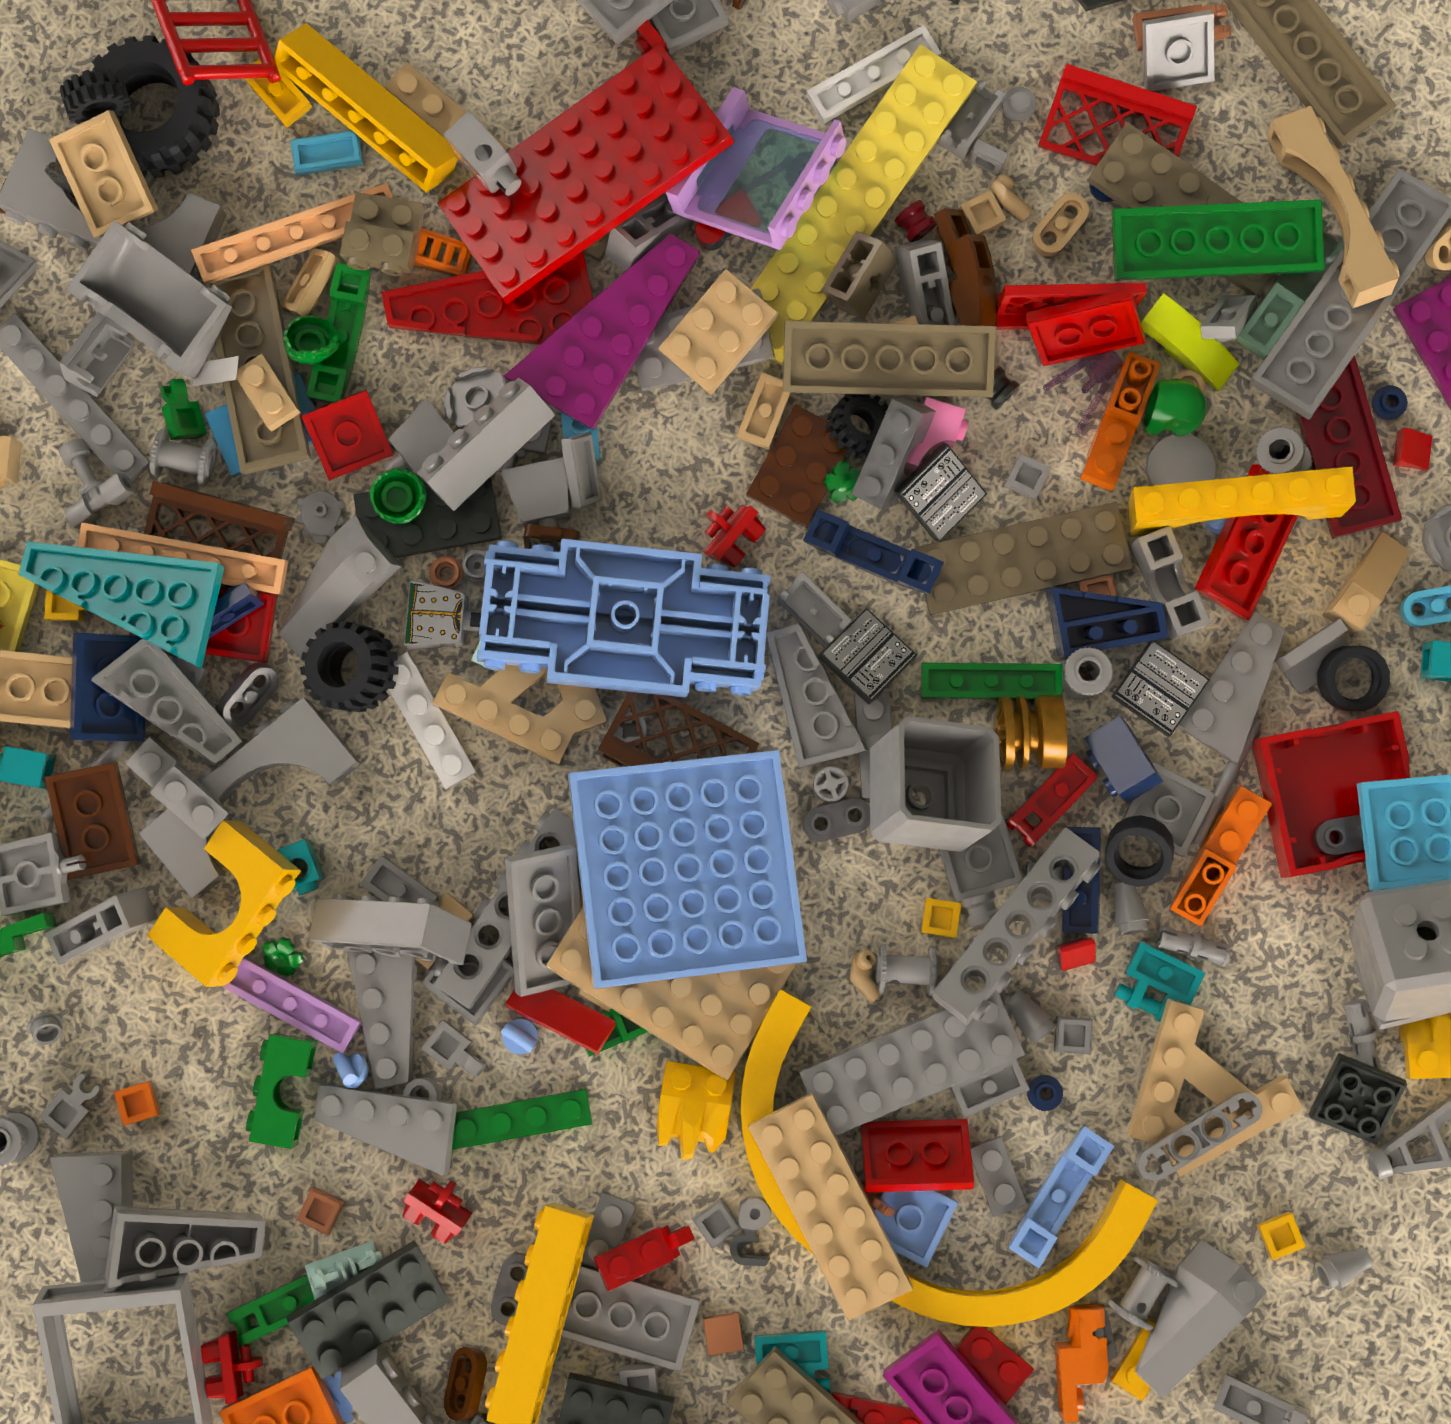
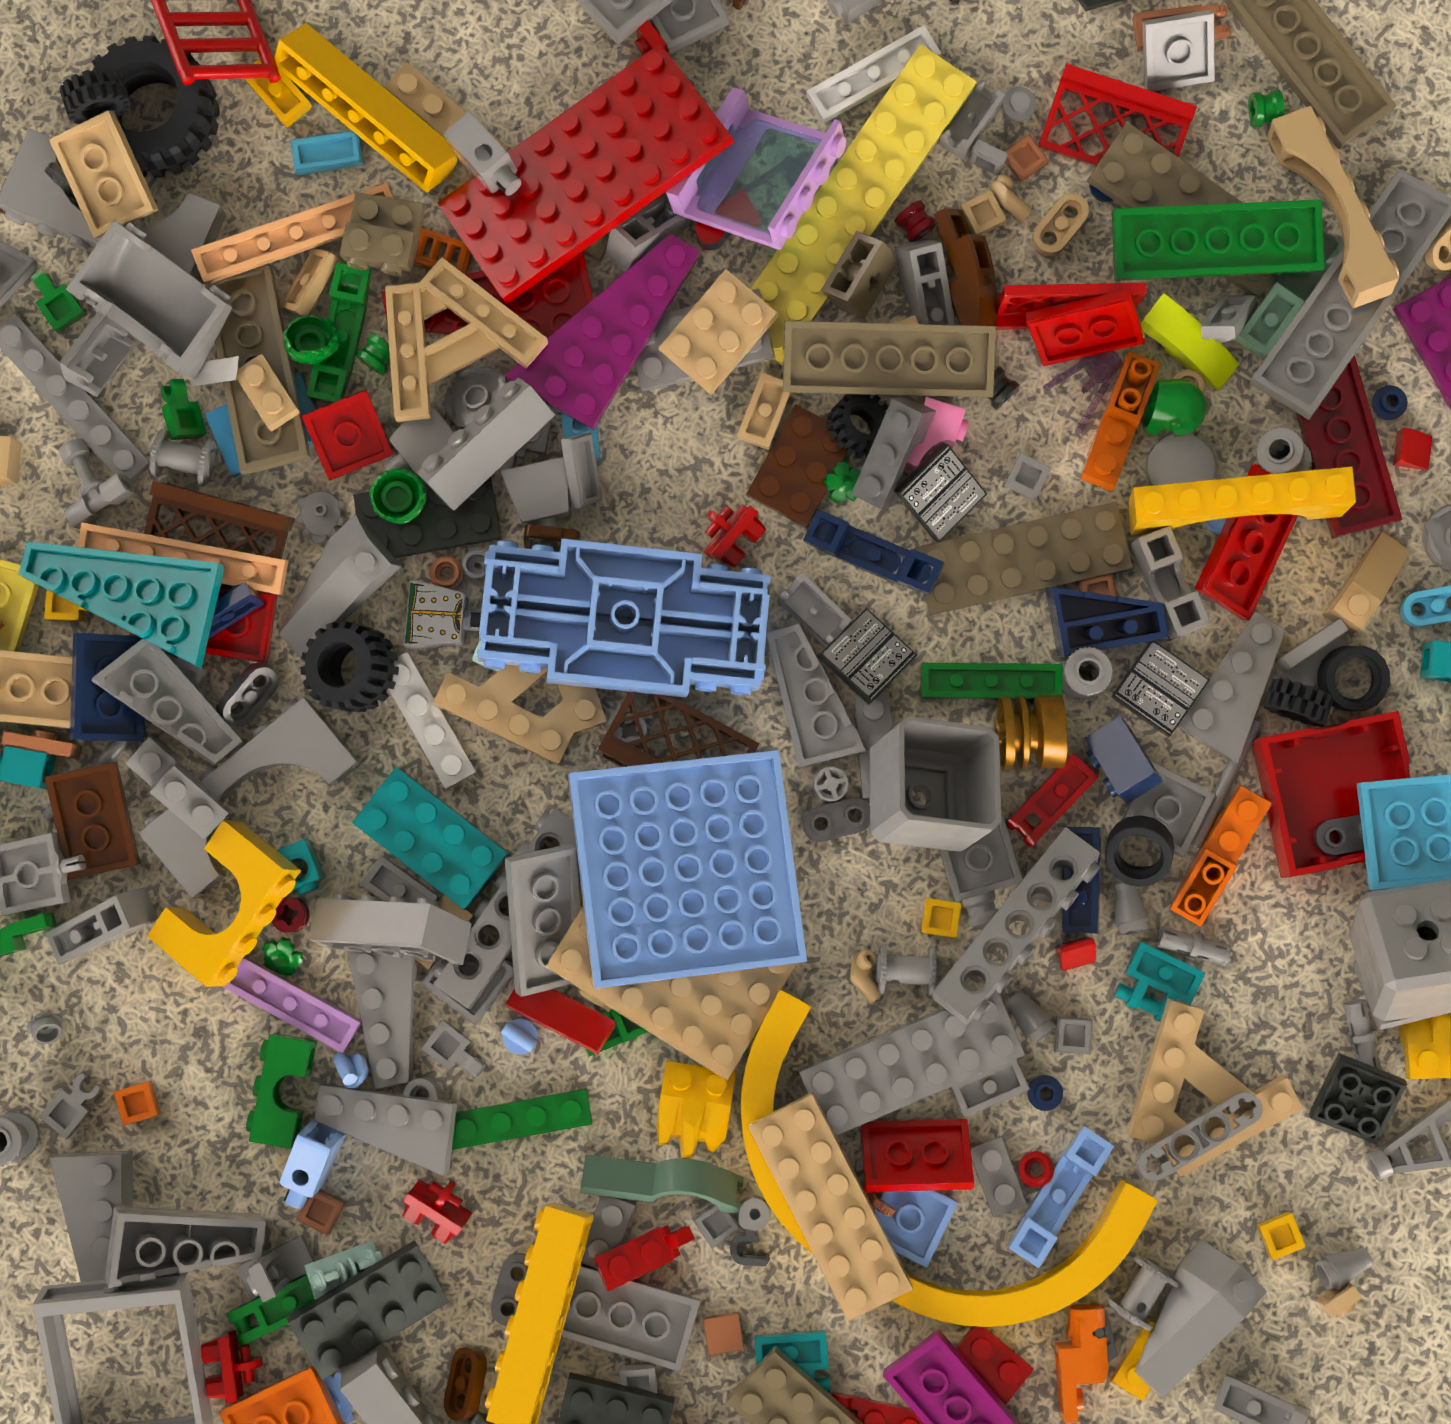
(42, 742): none -> nougat plate
(58, 304): none -> green plate
(275, 1268): none -> light grey bracket
(297, 914): none -> dark red wheel
(310, 1162): none -> light blue torso
(375, 354): none -> green wheel
(431, 838): none -> teal brick
(489, 329): none -> tan plate
(650, 1180): none -> sand green piece
(1025, 158): none -> nougat tile
(1030, 1159): none -> red plate
(1265, 107): none -> green wheel
(1298, 702): none -> black tyre
(1339, 1301): none -> tan plate

